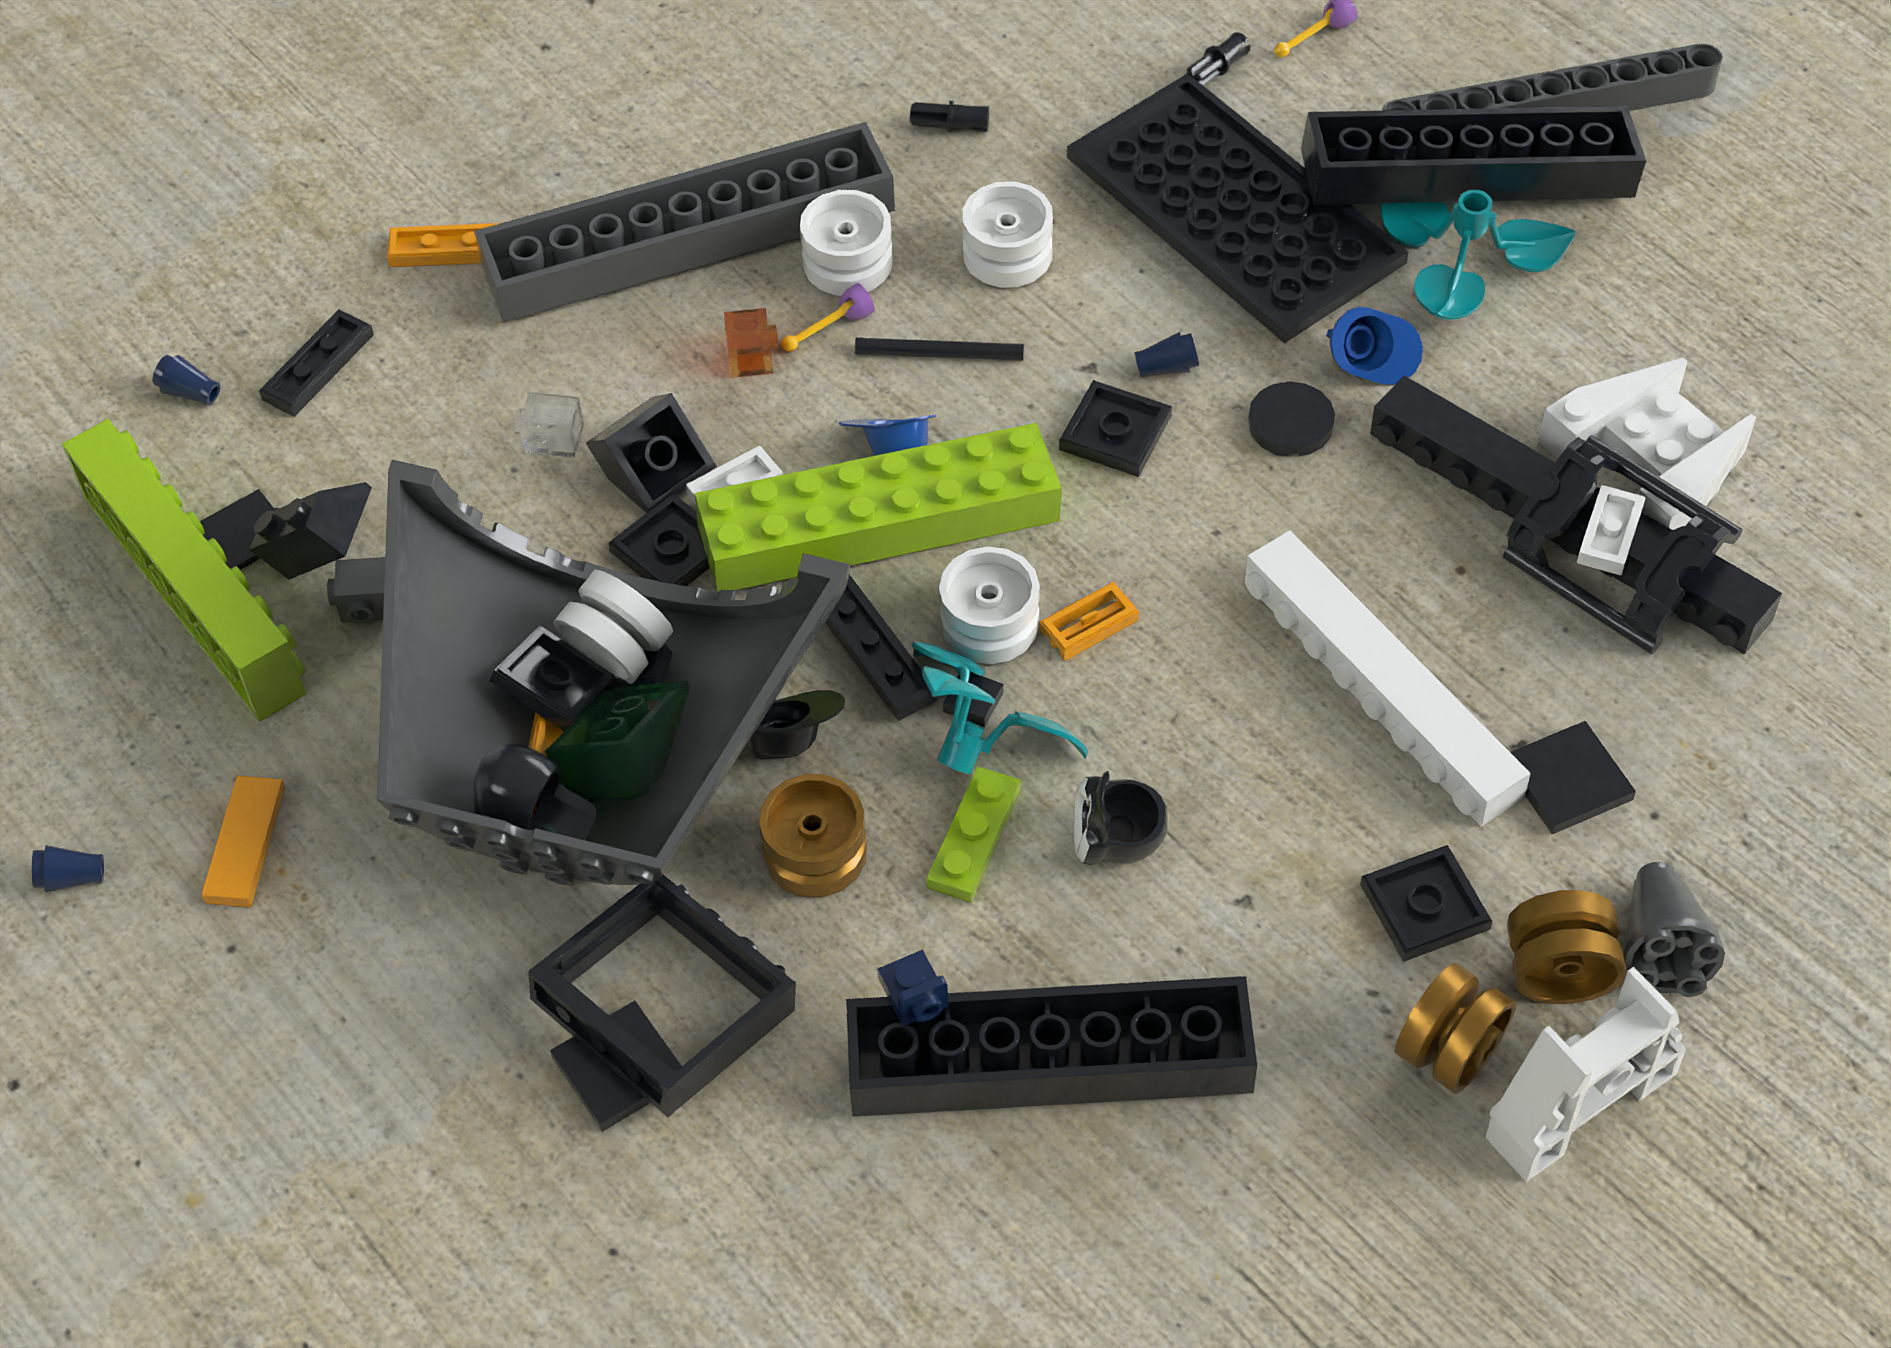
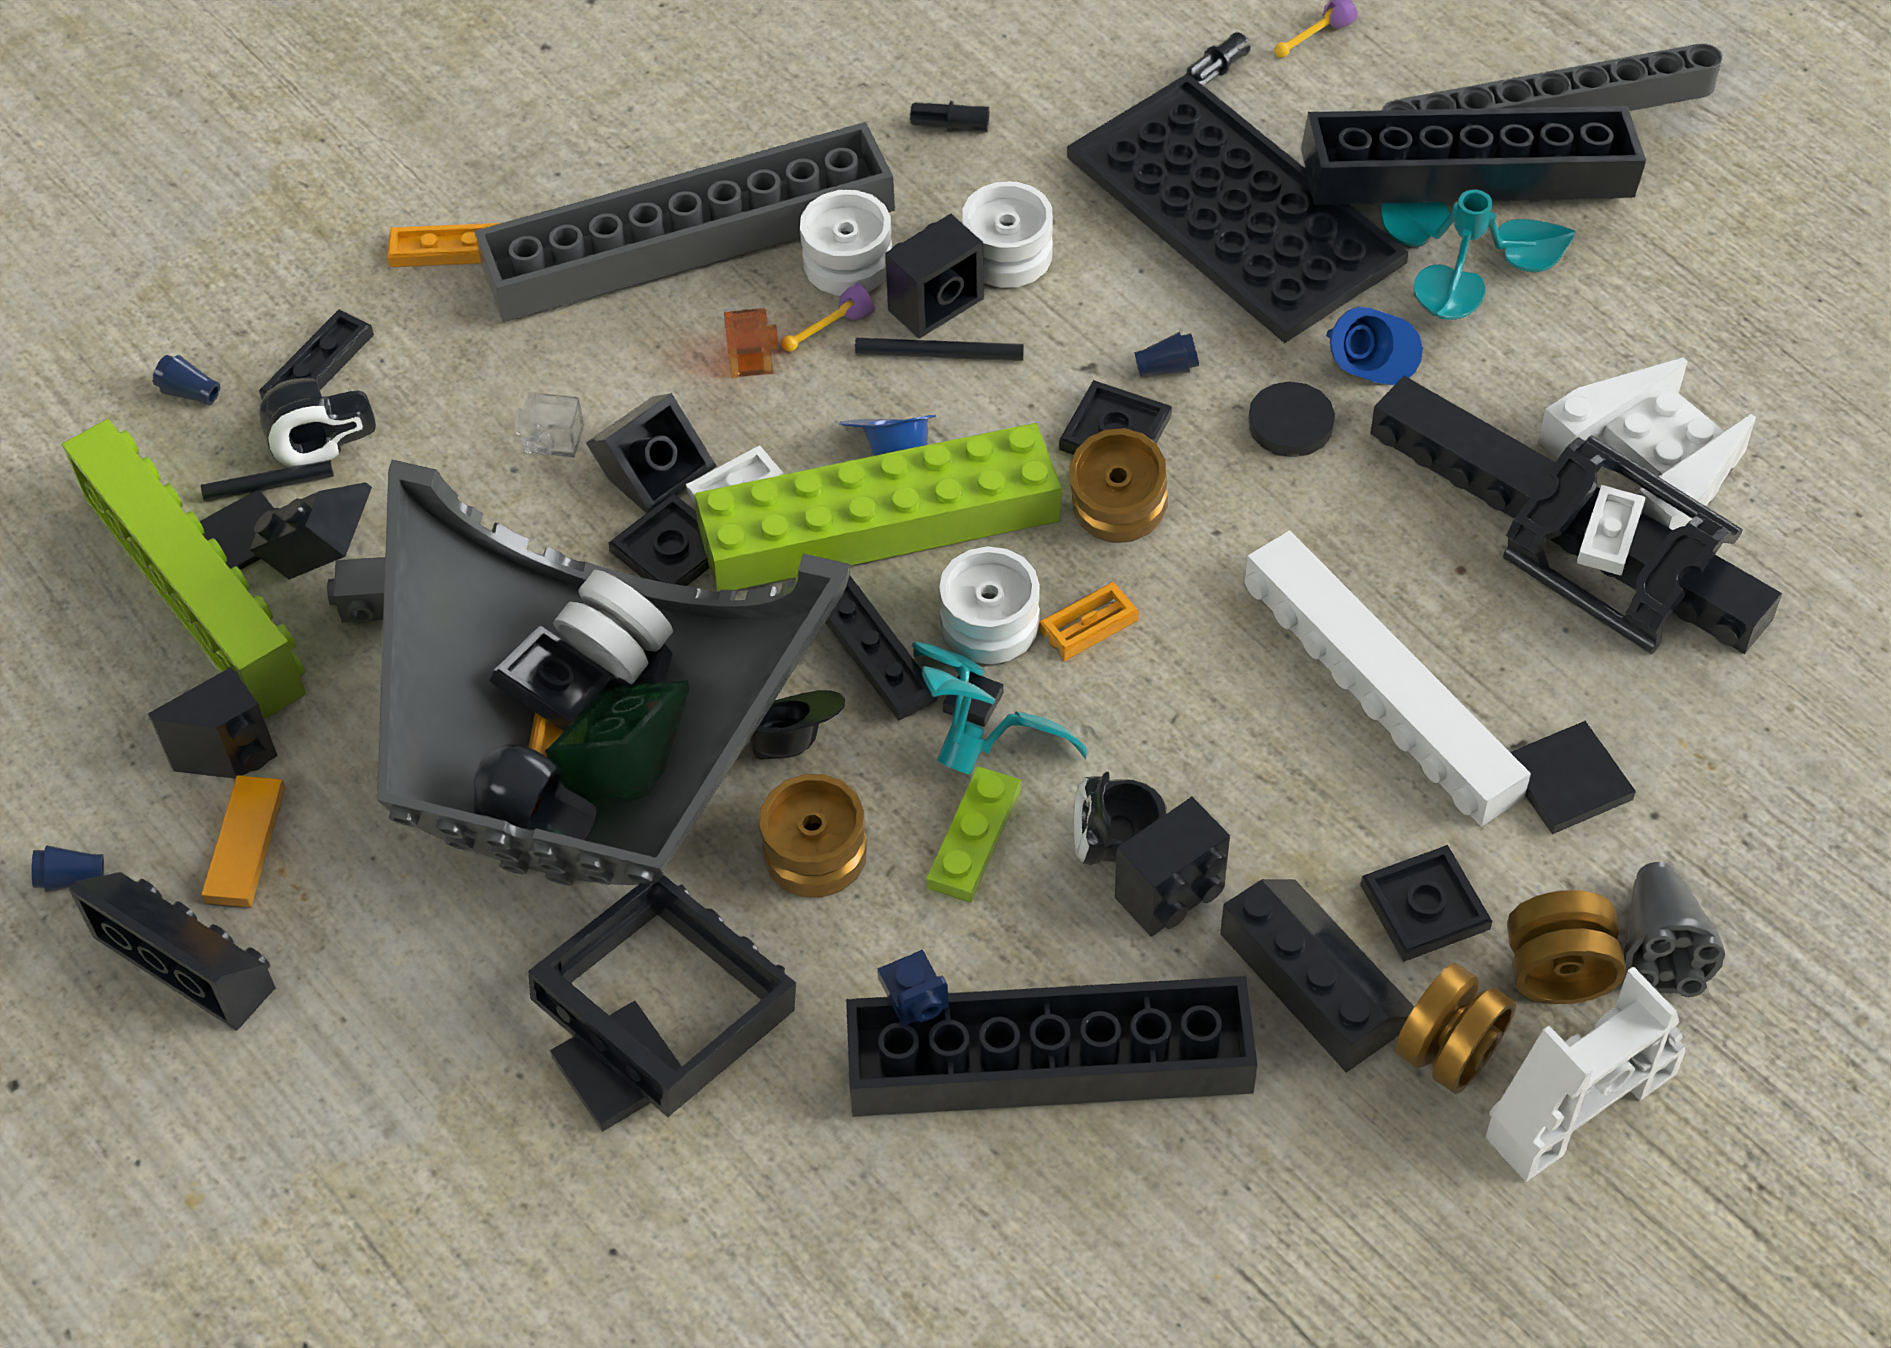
(174, 946): none -> black slope
(214, 729): none -> black slope
(267, 480): none -> black bar
(310, 427): none -> black piece
(934, 275): none -> black brick
(1118, 485): none -> pearl gold wheel
(1172, 867): none -> black brick
(1315, 969): none -> black slope

